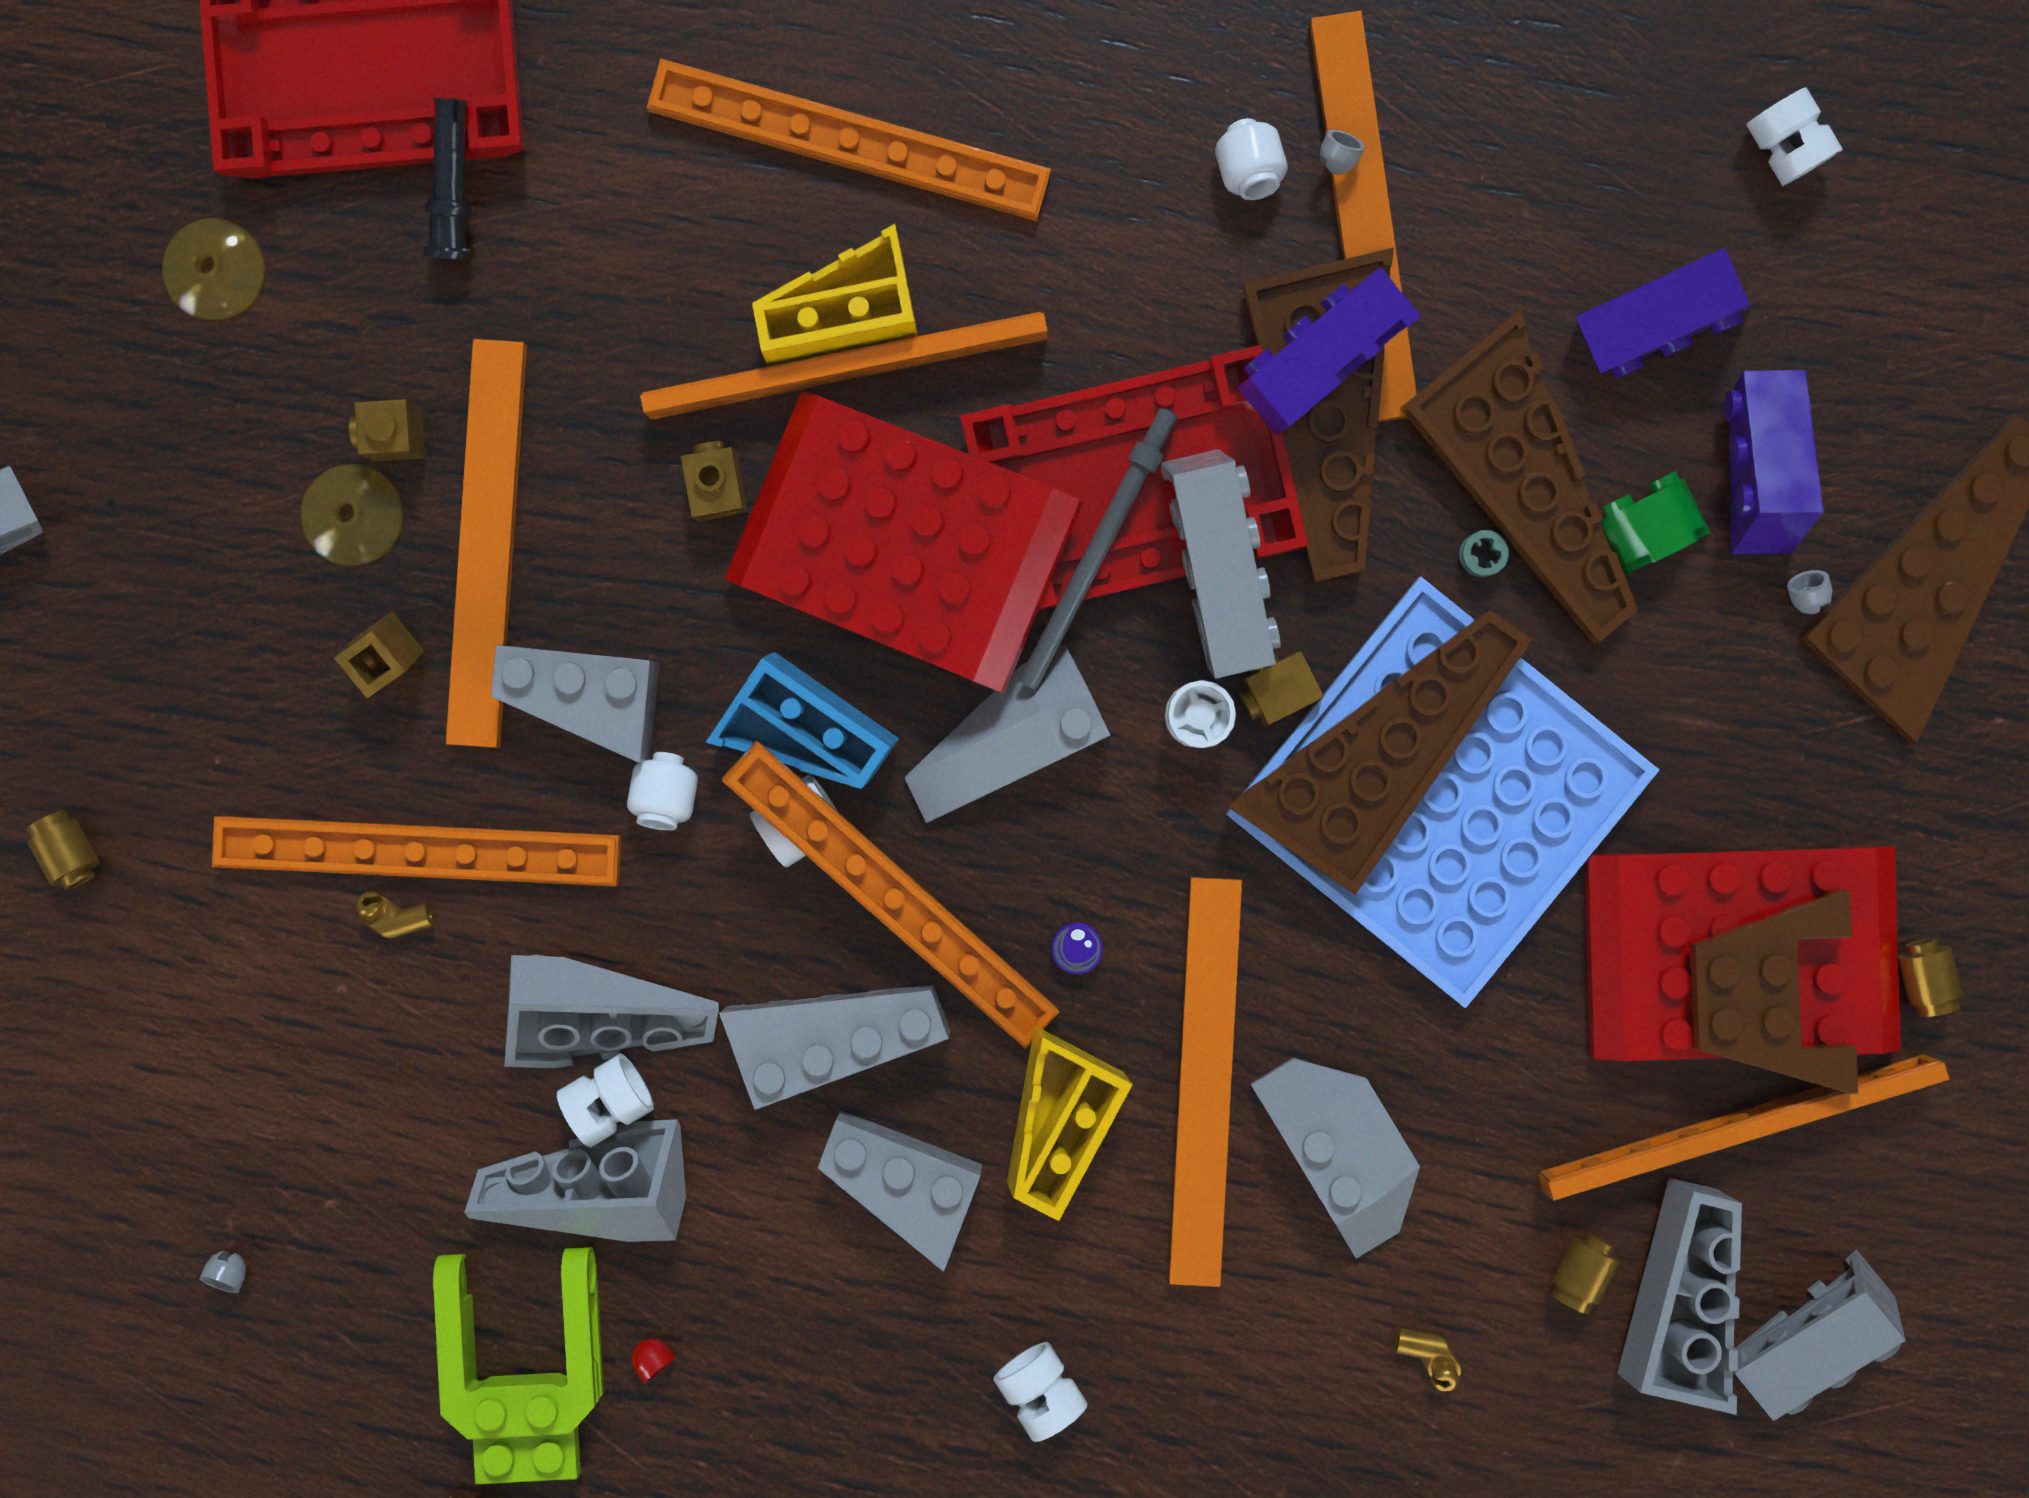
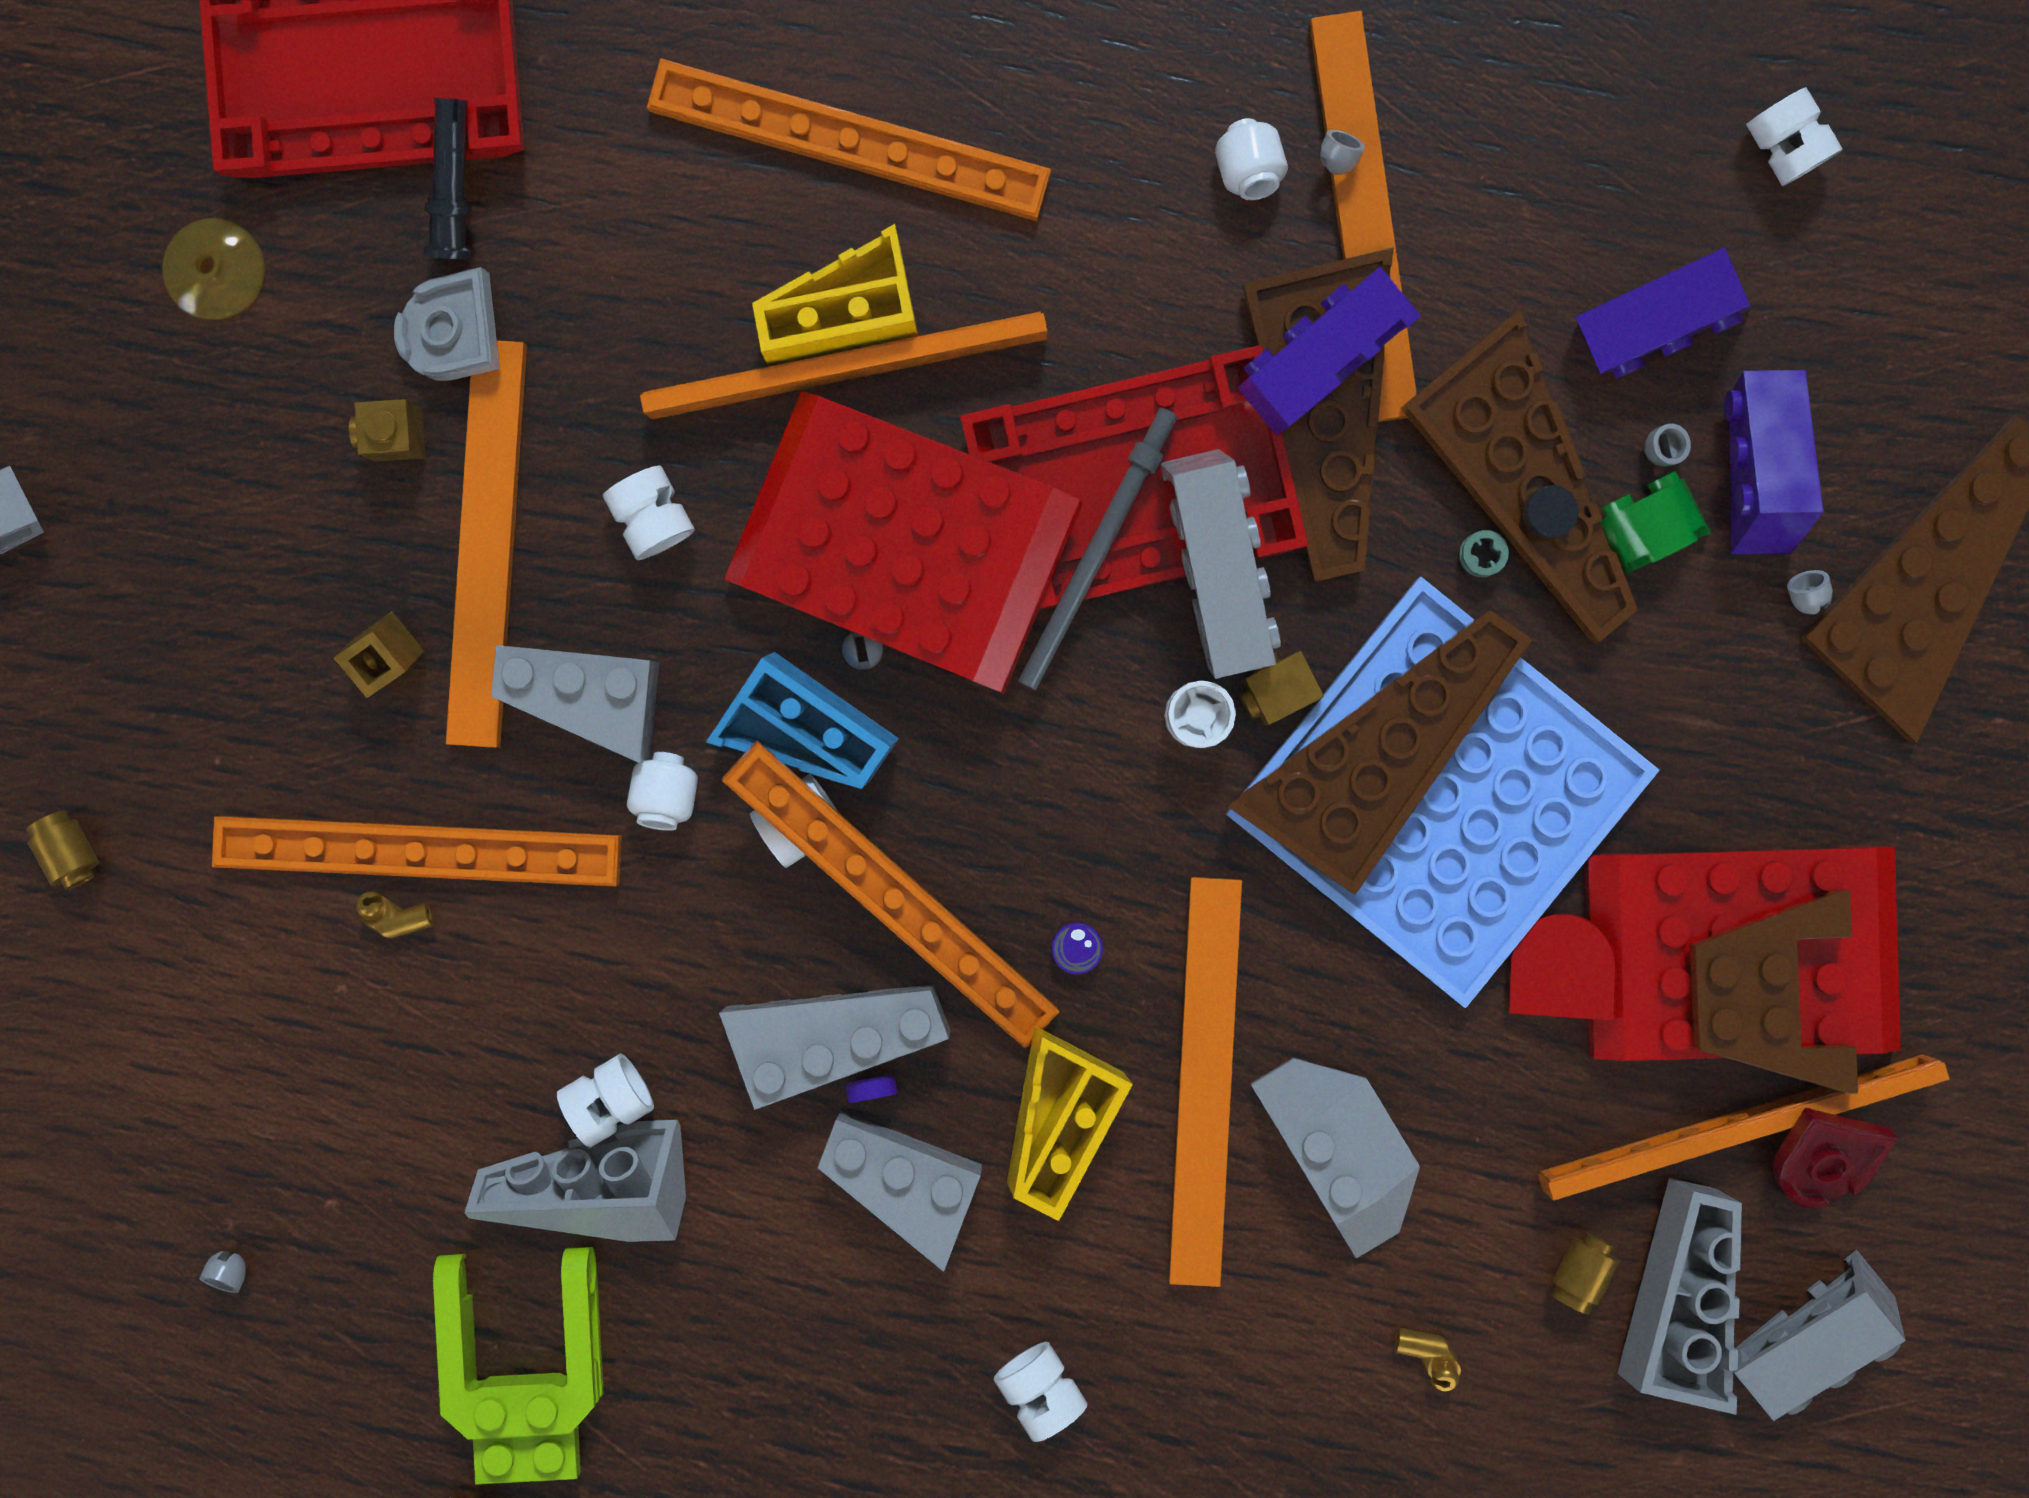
(375, 518): clear yellow dish -> none
(449, 327): none -> light grey tile
(579, 1009): light grey wedge -> none
(647, 509): none -> white wheel
(650, 1359): red hinge -> none
(714, 481): pearl gold brick -> none
(850, 652): none -> light grey hinge
(871, 1088): none -> dark purple tile
(1009, 738): light grey wedge -> none
(1550, 512): none -> black tile
(1564, 970): none -> red tile
(1674, 445): none -> light grey hinge
(1829, 1157): none -> dark red tile
(1930, 978): pearl gold brick -> none

